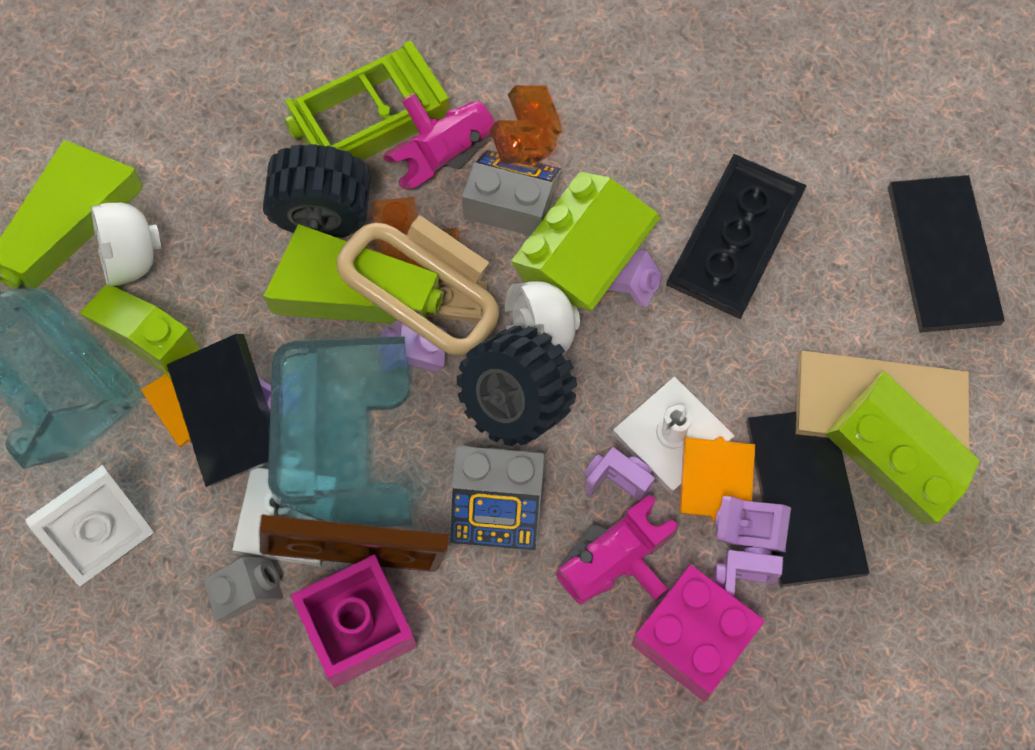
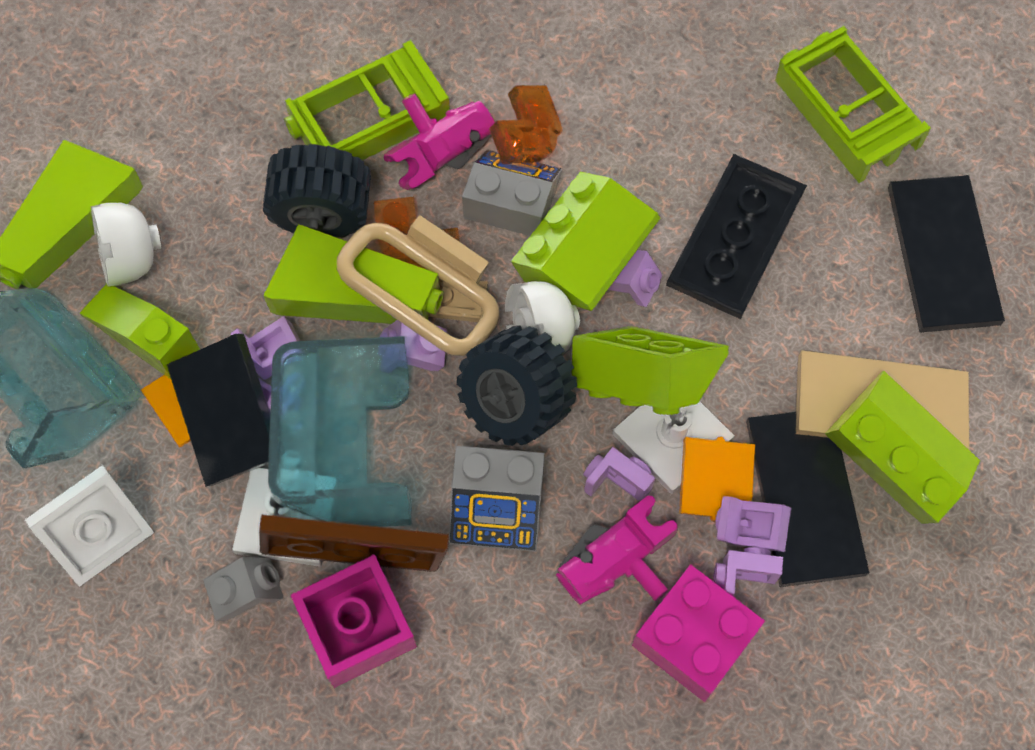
(266, 342): none -> lavender bracket
(646, 367): none -> lime slope
(871, 143): none -> lime door

